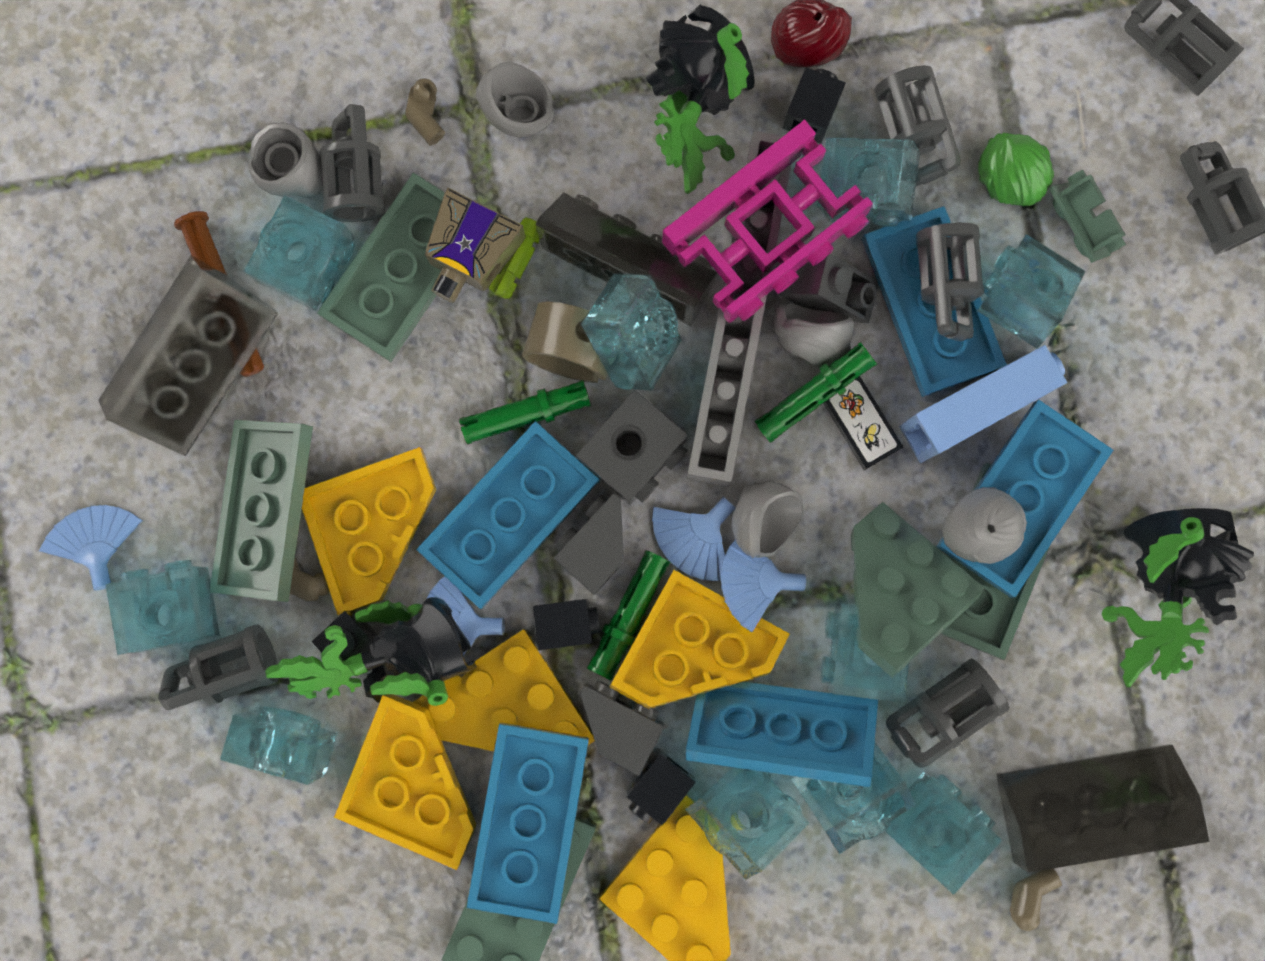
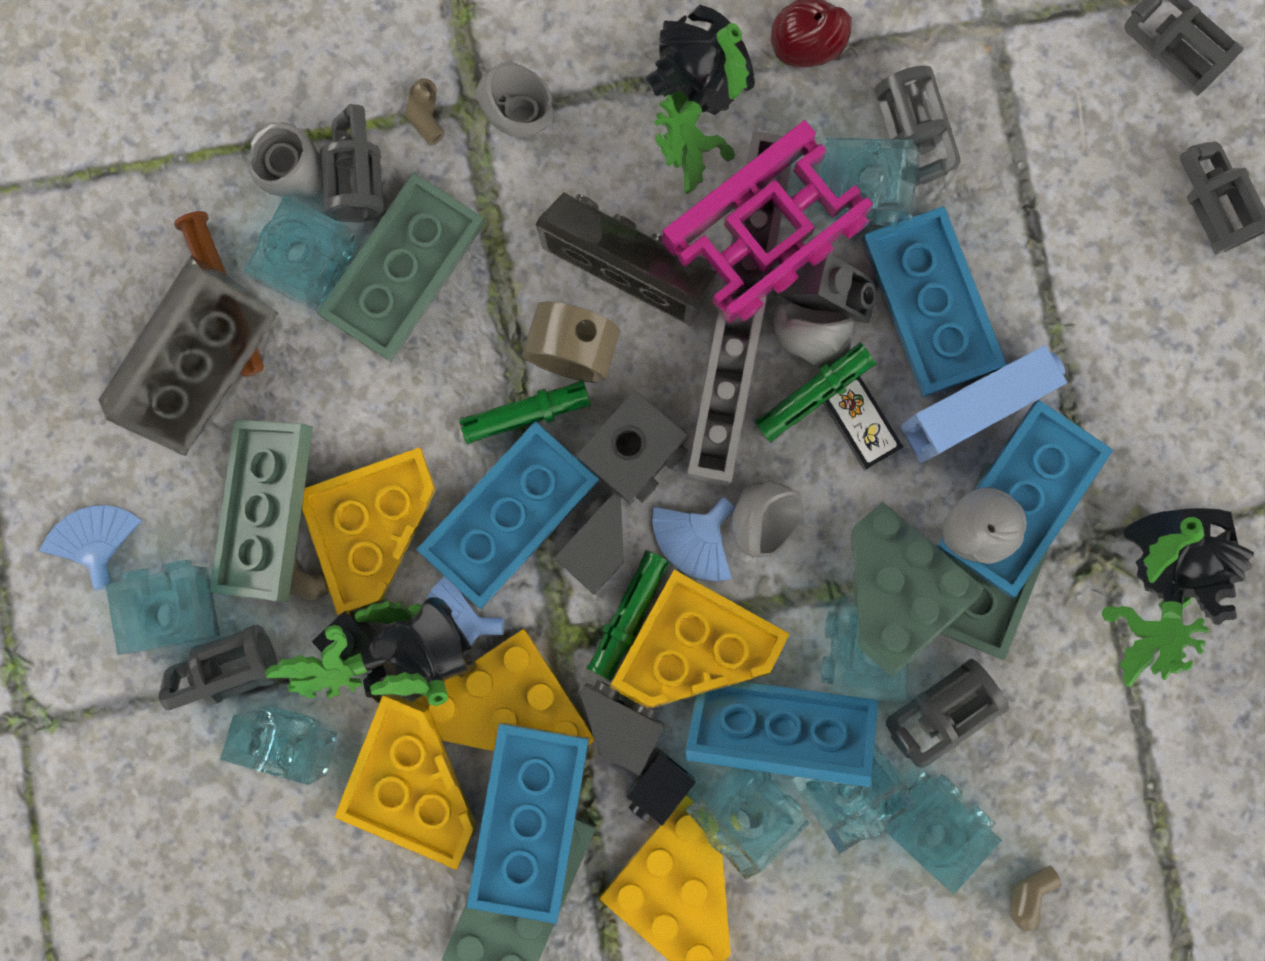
(469, 244): torso -> none
(504, 284): lime axle -> none
(565, 624): black brick -> none
(633, 331): clear light blue brick -> none
(752, 585): light blue hand -> none
(815, 101): black brick -> none
(967, 275): dark grey piece -> none
(1015, 169): bright green hair -> none
(1030, 290): clear light blue brick -> none
(1094, 235): sand green hinge -> none
(1100, 808): clear smoke slope -> none

